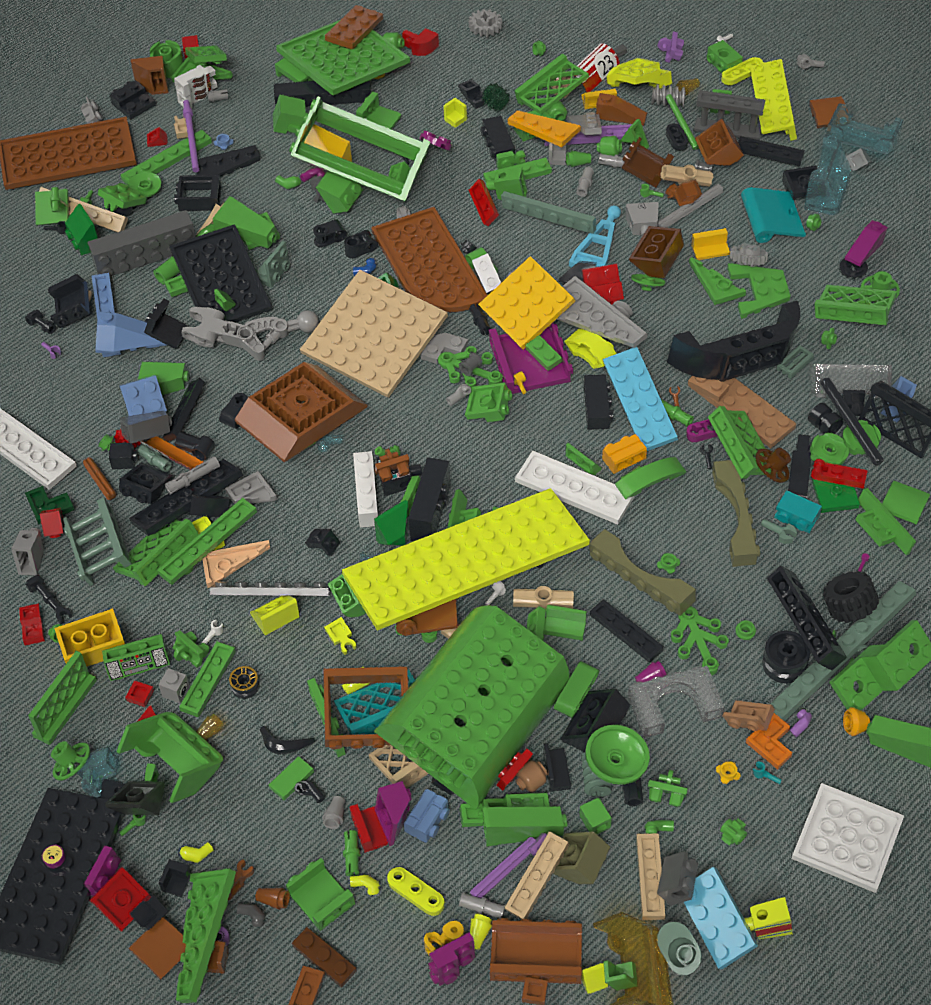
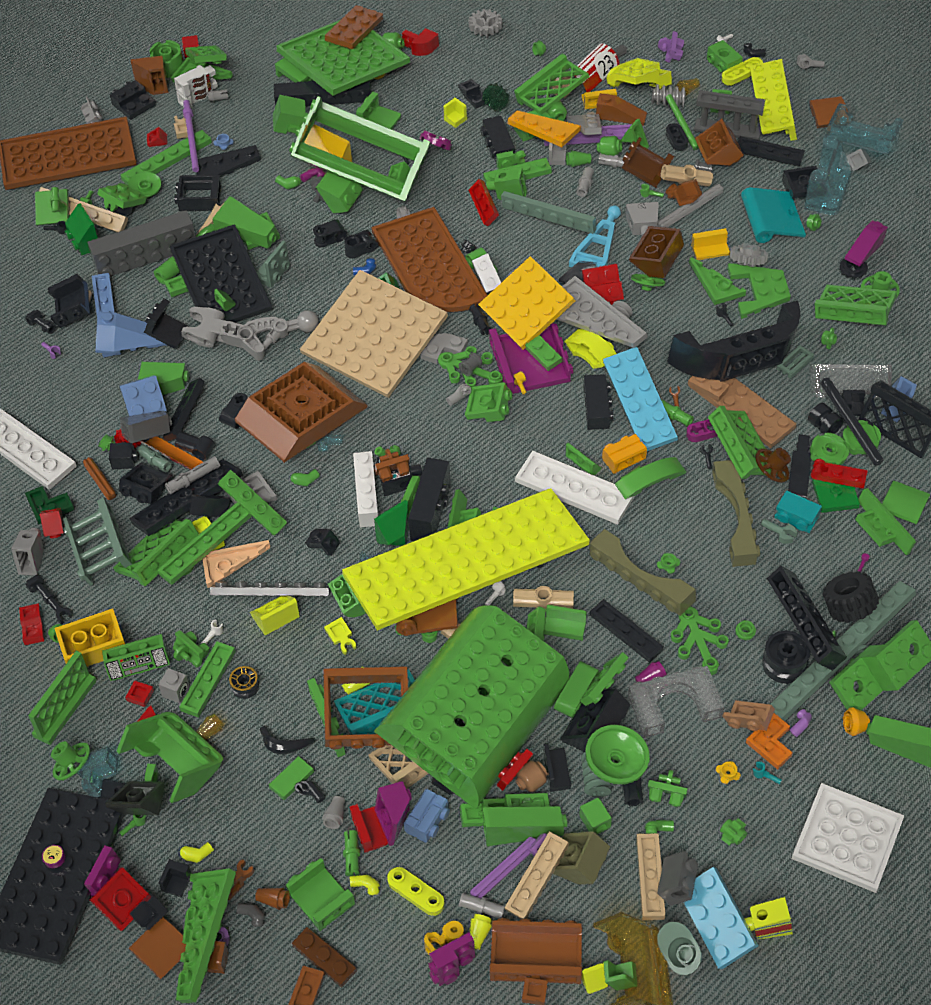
(252, 502): none -> bright green bracket
(304, 479): none -> bright green arm
(604, 679): none -> bright green wing
(722, 312): none -> black hand
(753, 52): none -> black arm

